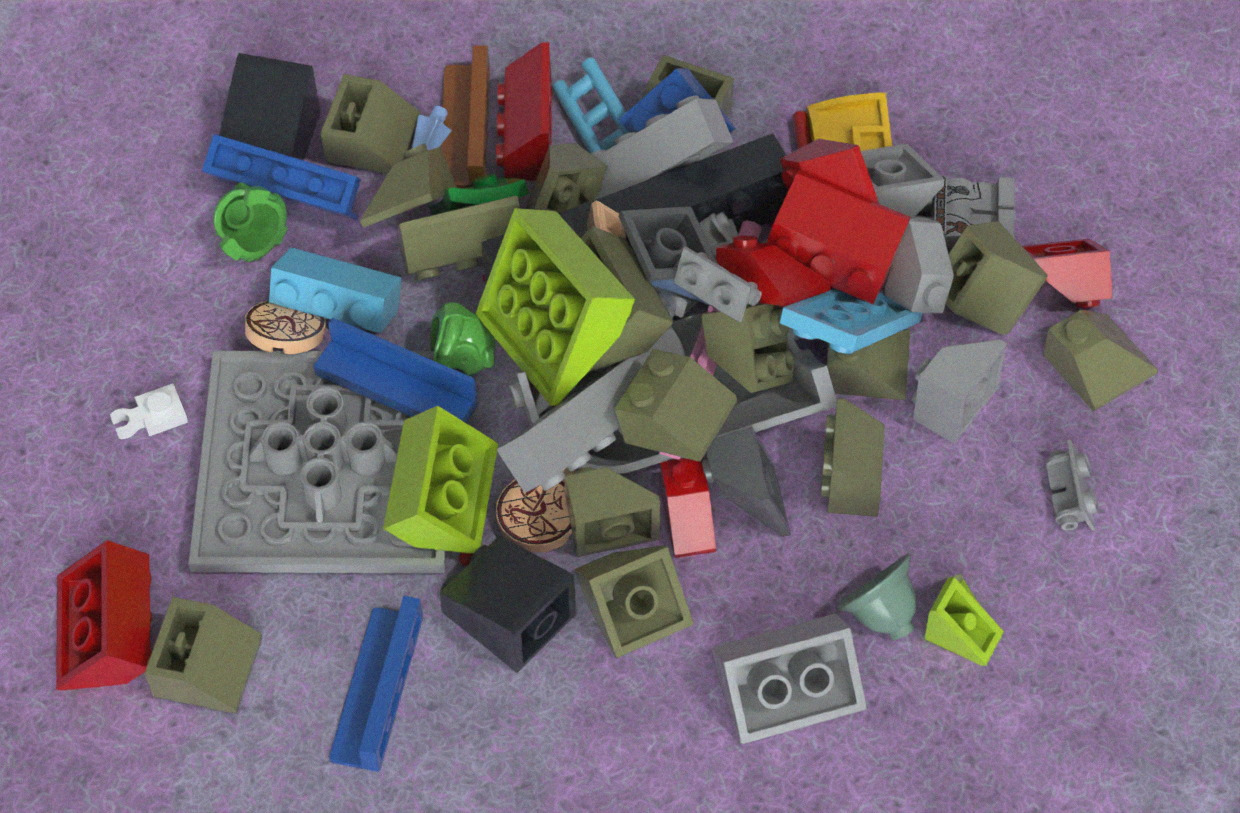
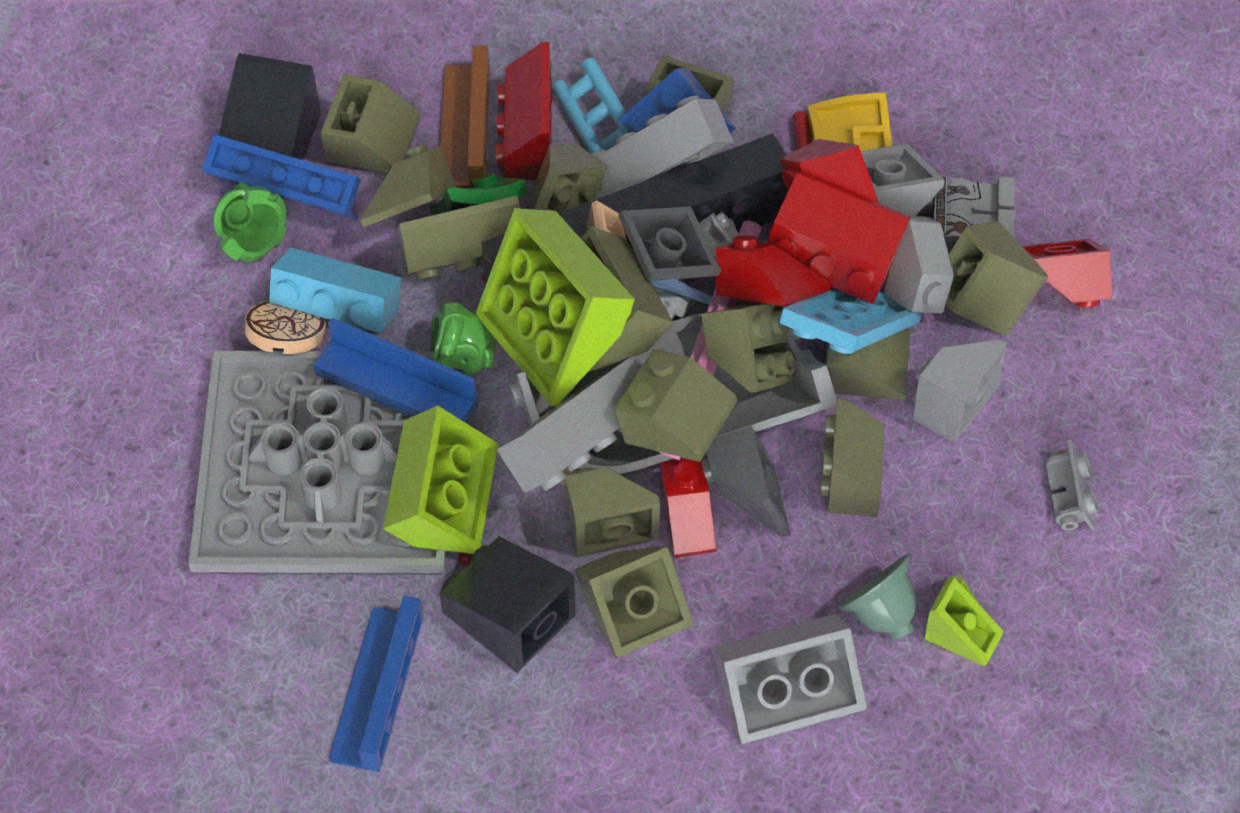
(103, 618): red slope -> none
(155, 410): white plate -> none
(202, 656): olive slope -> none
(431, 129): light blue piece -> none
(534, 518): light nougat tile -> none
(715, 284): light grey hinge -> none
(1096, 357): olive slope -> none

